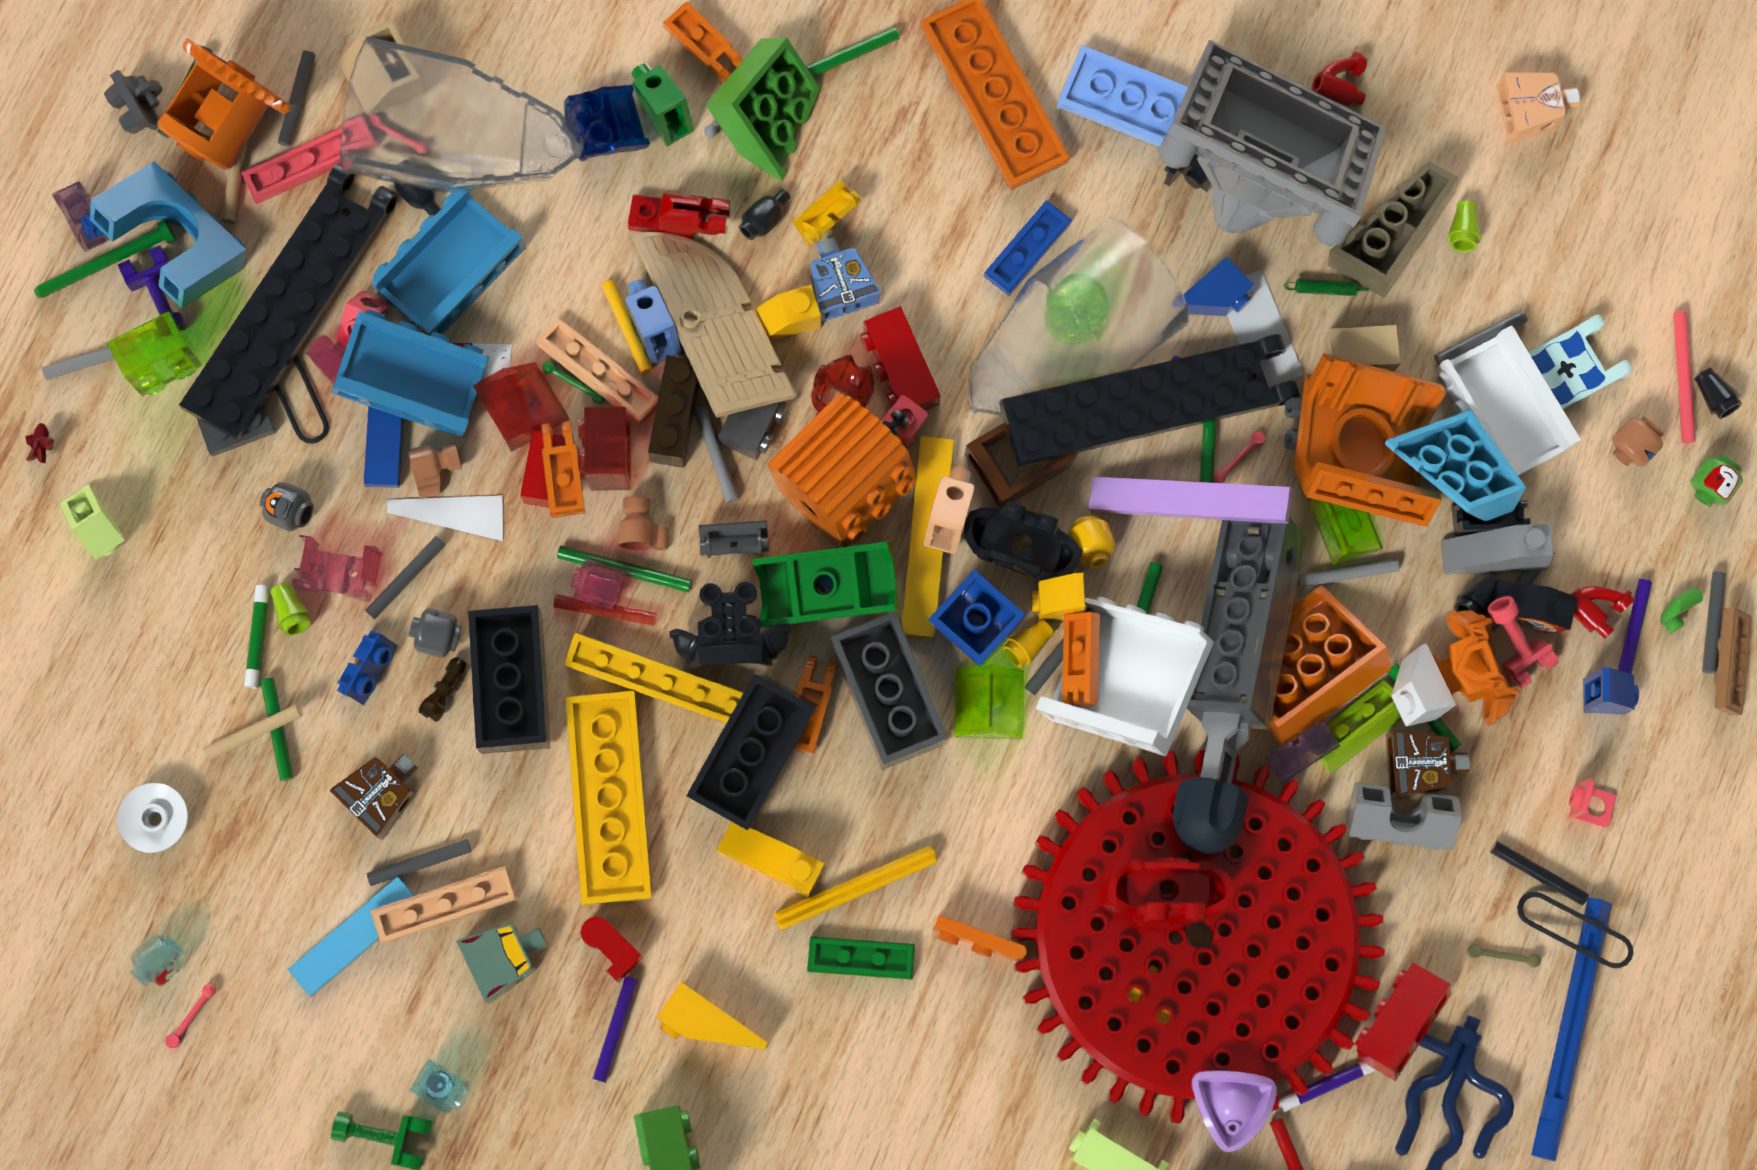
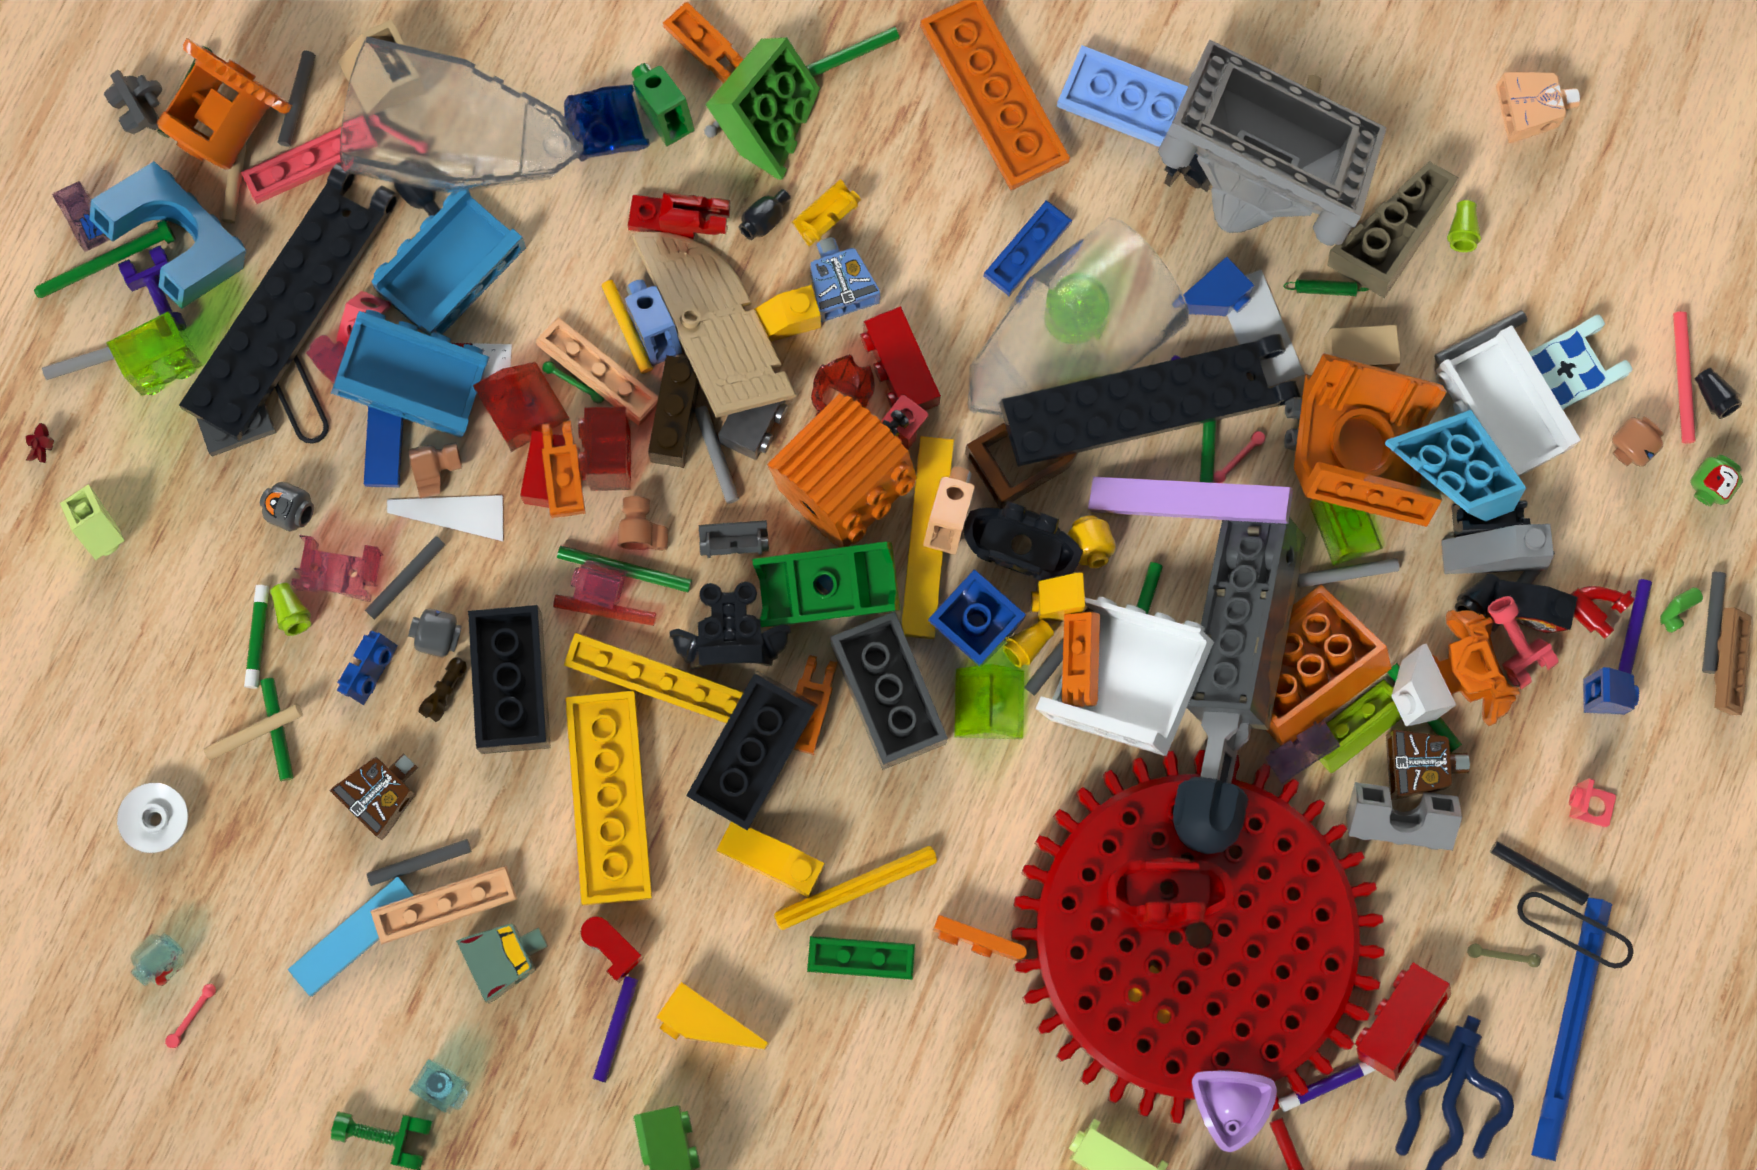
(1337, 89): red plant -> none

